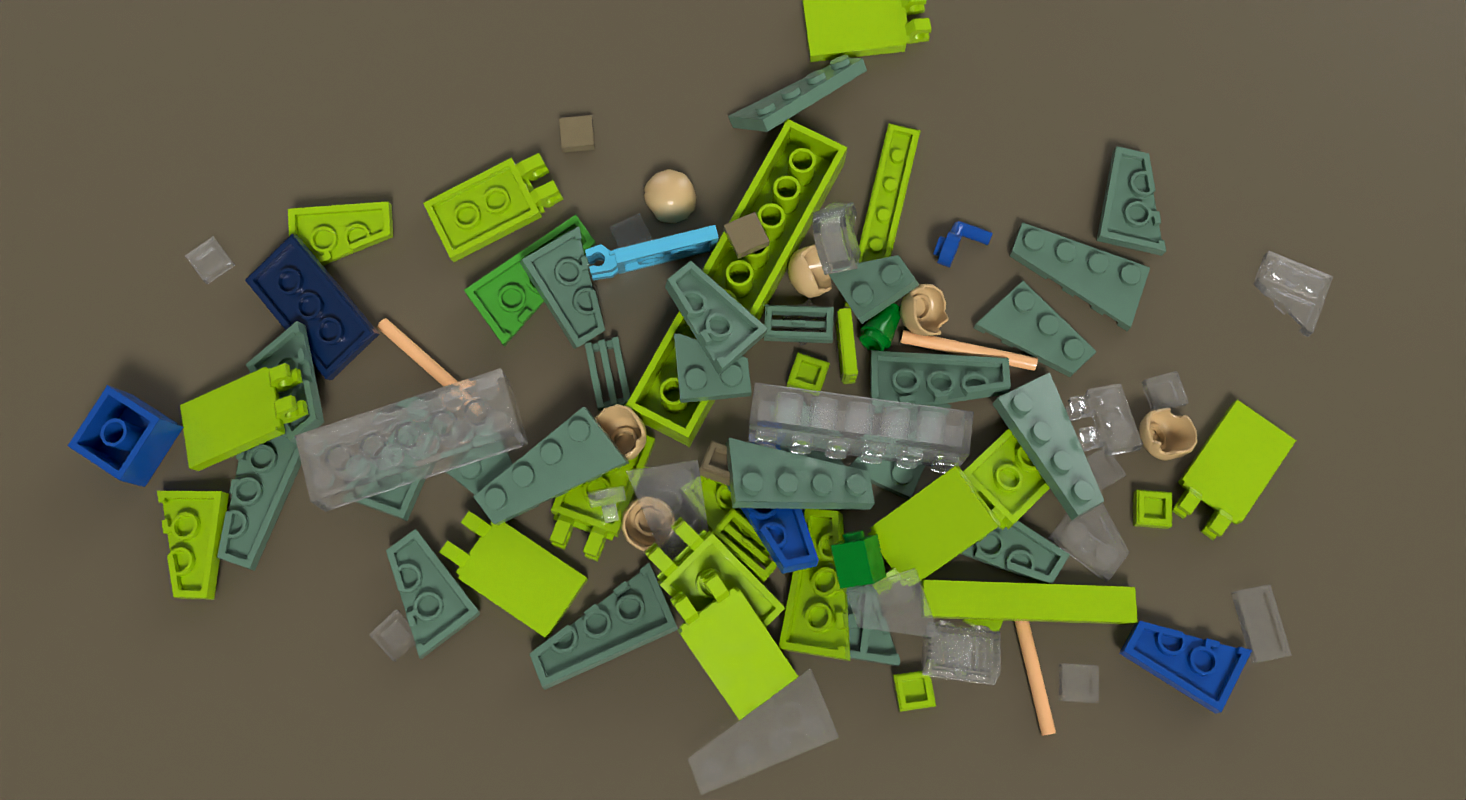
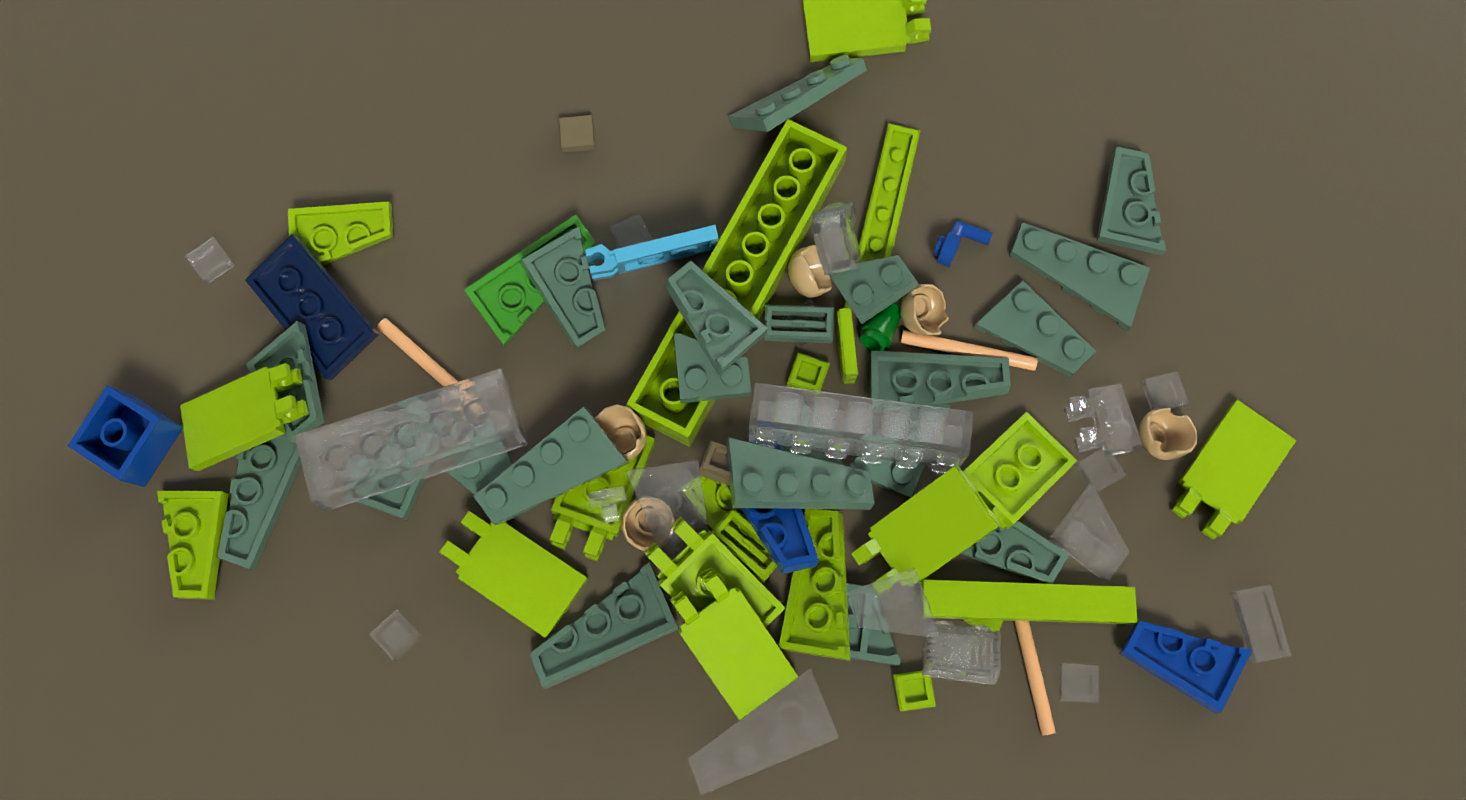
(430, 595): sand green wing -> none
(491, 205): lime tile -> none
(603, 346): sand green tile -> none
(670, 196): tan hair -> none
(746, 235): dark tan tile -> none
(858, 559): green brick -> none
(1049, 440): sand green wing -> none
(1152, 509): lime tile -> none
(1294, 289): clear wing -> none

